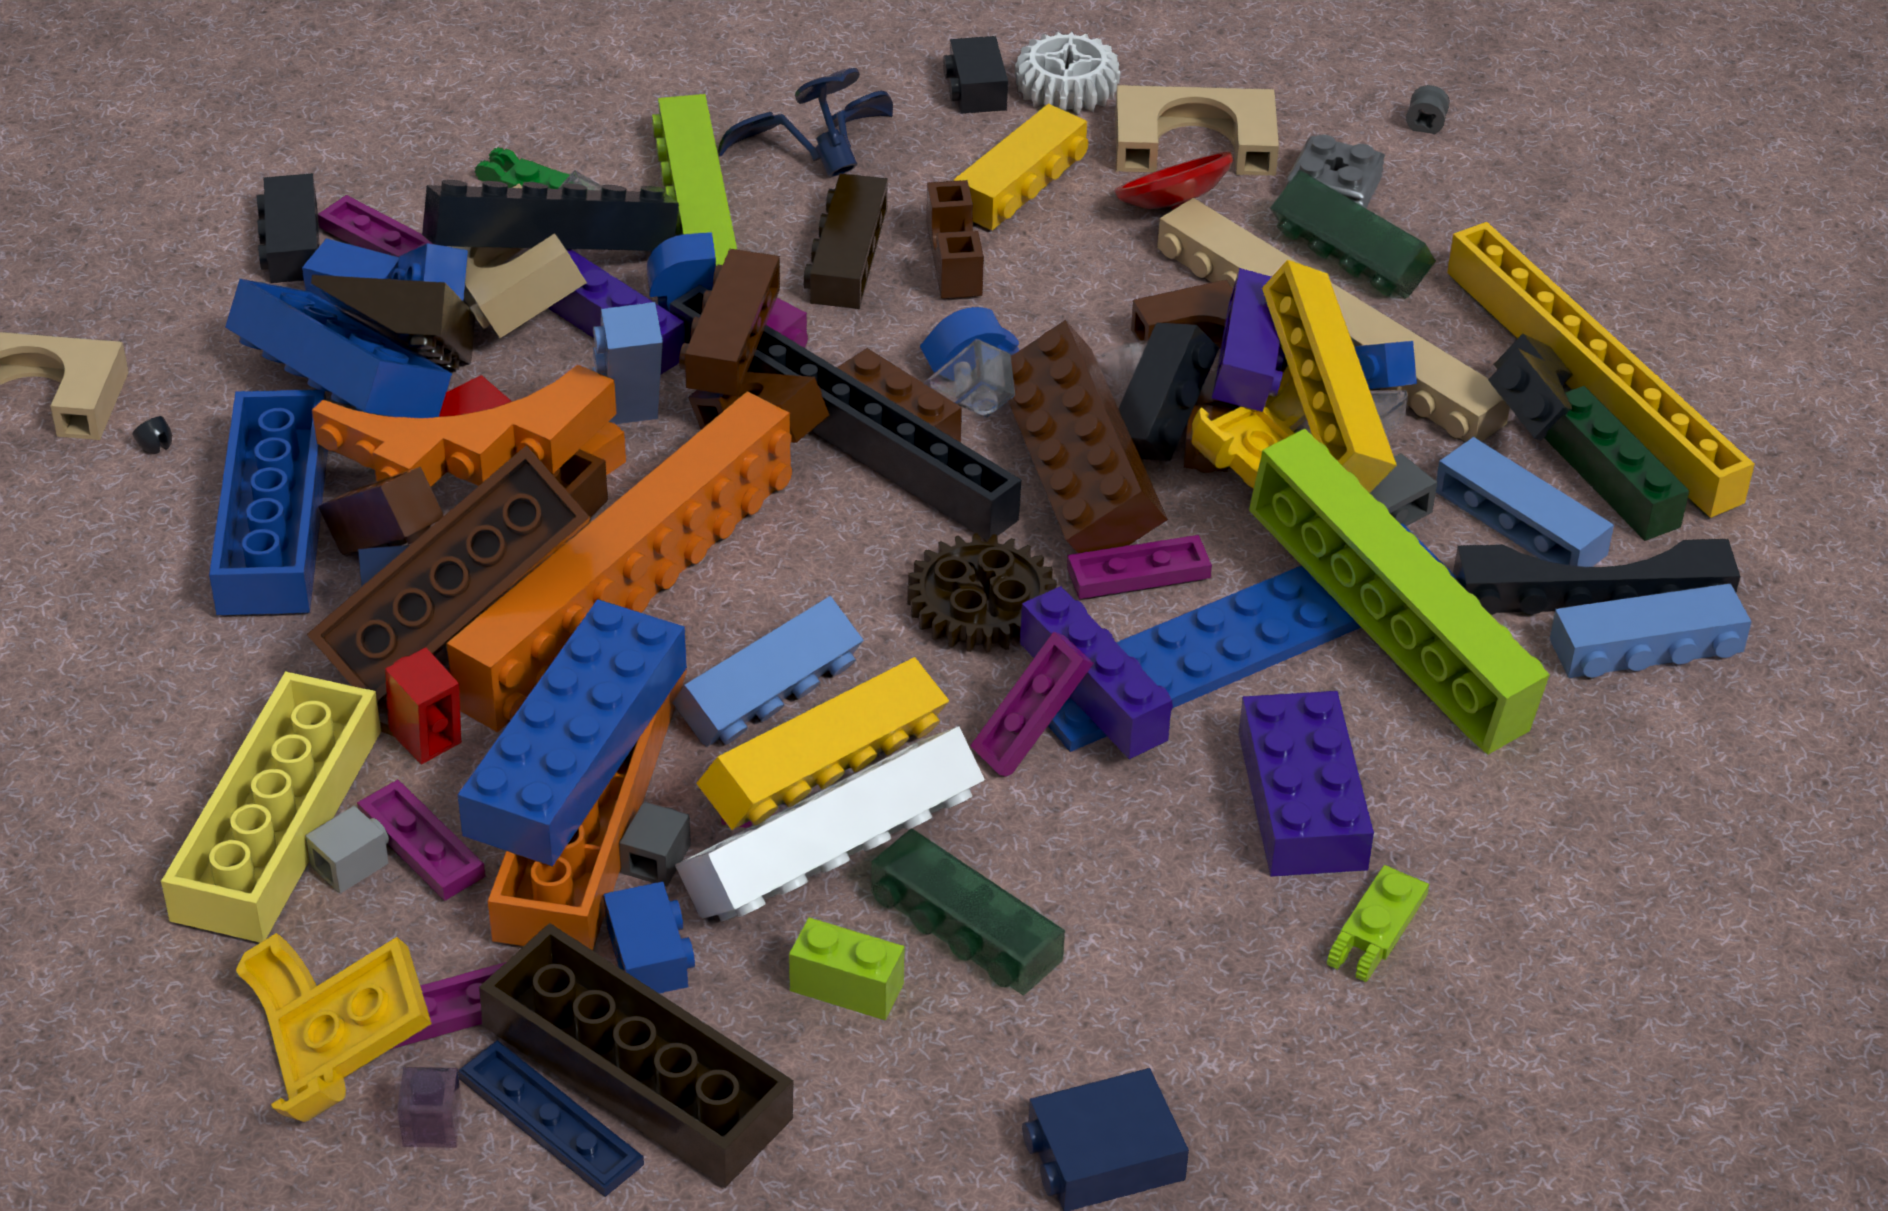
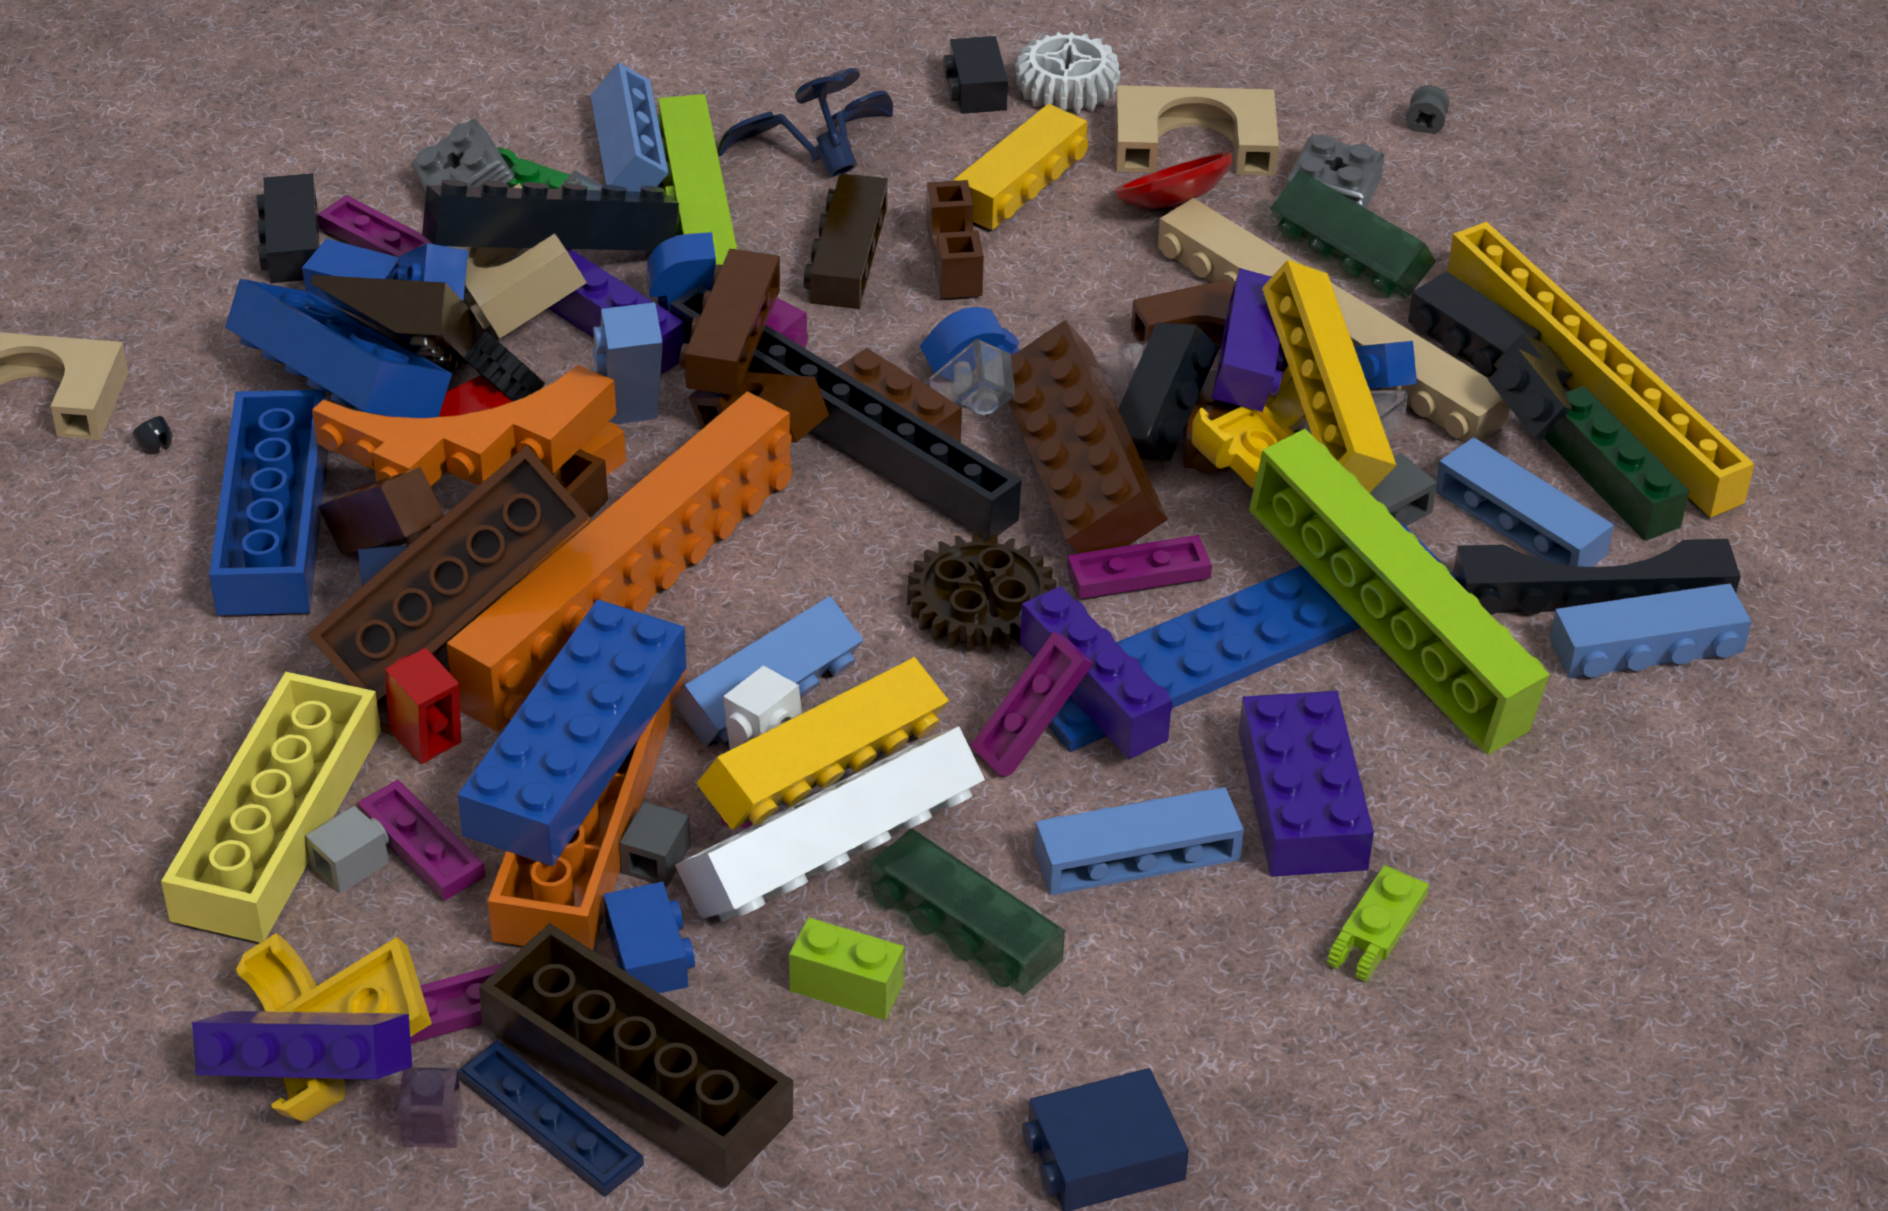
(302, 1044): none -> dark purple brick
(462, 156): none -> flat silver brick
(502, 368): none -> black tyre
(628, 130): none -> medium blue brick
(760, 705): none -> white brick
(1138, 840): none -> medium blue brick
(1466, 321): none -> black brick

